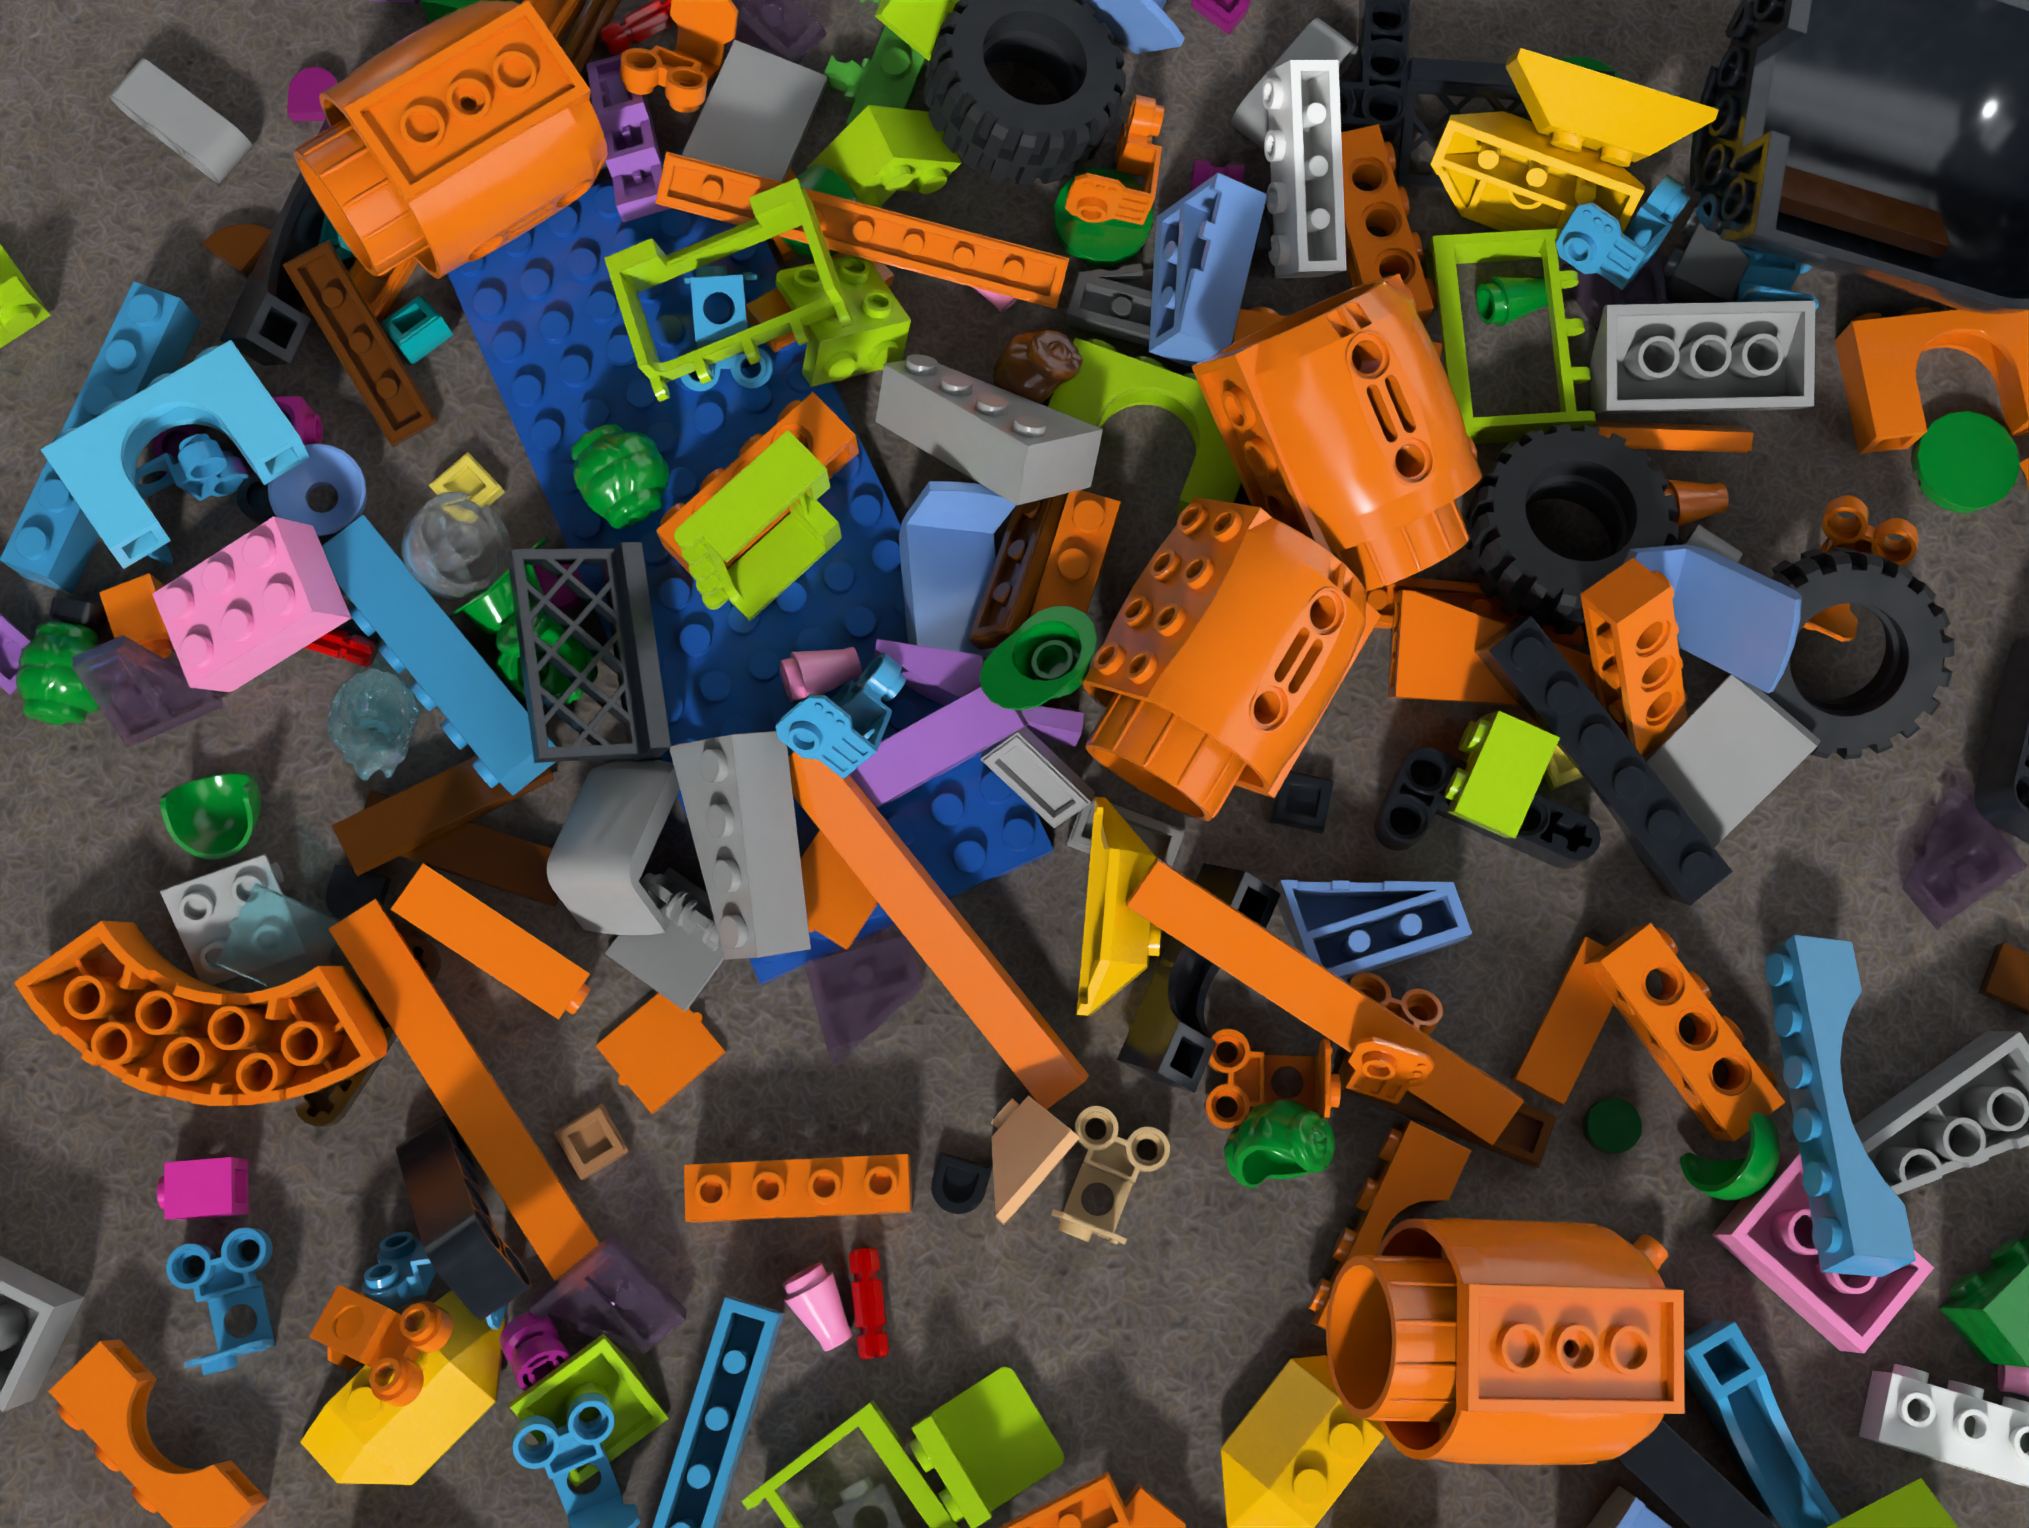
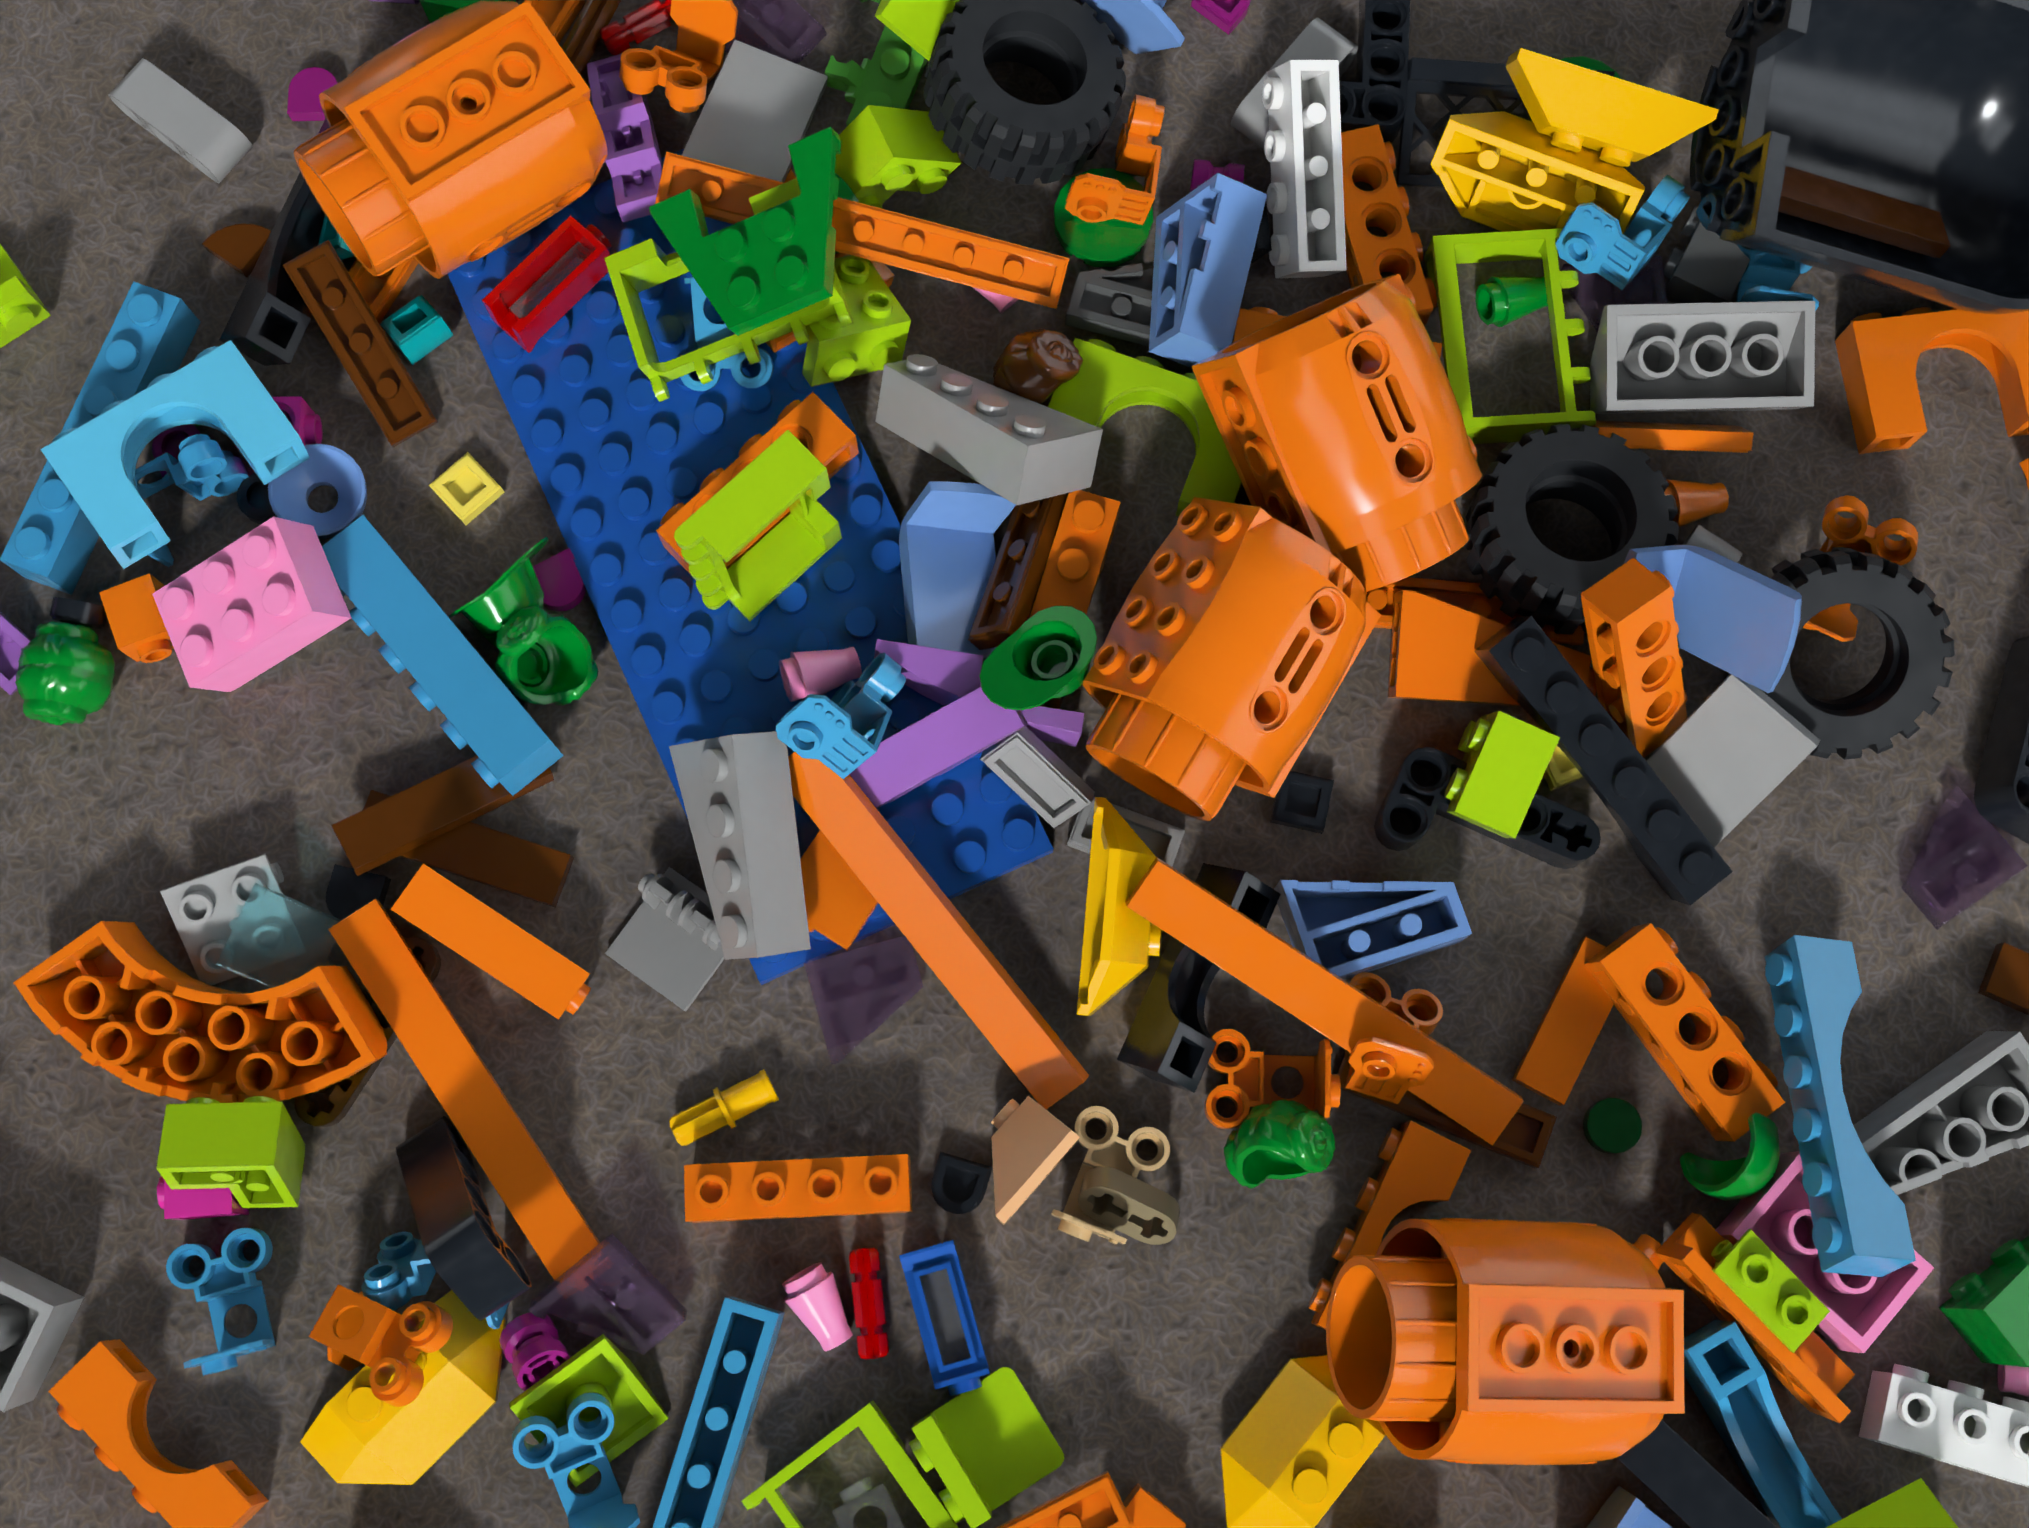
(140, 690): clear purple wing -> none
(213, 813): green helmet -> none
(236, 1147): none -> lime brick
(343, 645): red axle -> none
(373, 721): clear light blue hair -> none
(455, 546): clear cylinder -> none
(549, 282): none -> red window
(592, 1142): medium nougat tile -> none
(608, 845): light grey piece -> none
(619, 474): green hair -> none
(633, 644): black fence -> none
(660, 1050): orange piece -> none
(722, 1108): none -> yellow axle
(772, 258): none -> green wing
(945, 1317): none -> blue window
(1129, 1205): none -> dark tan beam
(1769, 1289): none -> lime hinge
(1810, 1373): none -> orange fence
(1965, 462): green tile -> none

